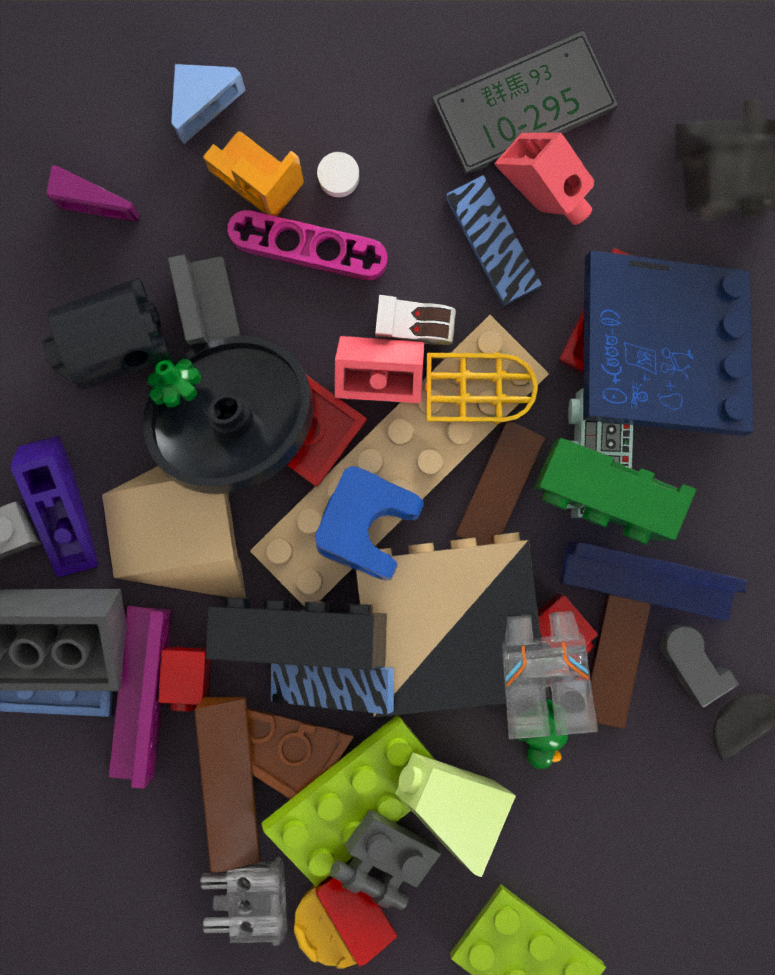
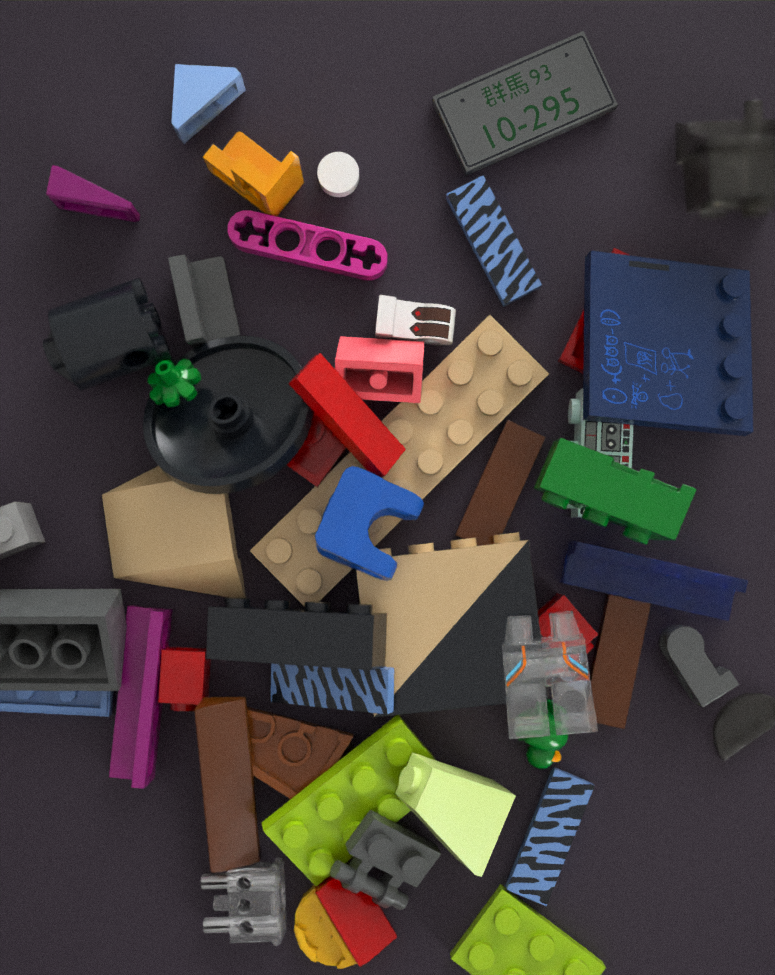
(55, 504): dark purple slope -> none
(347, 416): none -> red tile
(464, 398): yellow window -> none
(548, 174): coral torso -> none
(549, 836): none -> tile

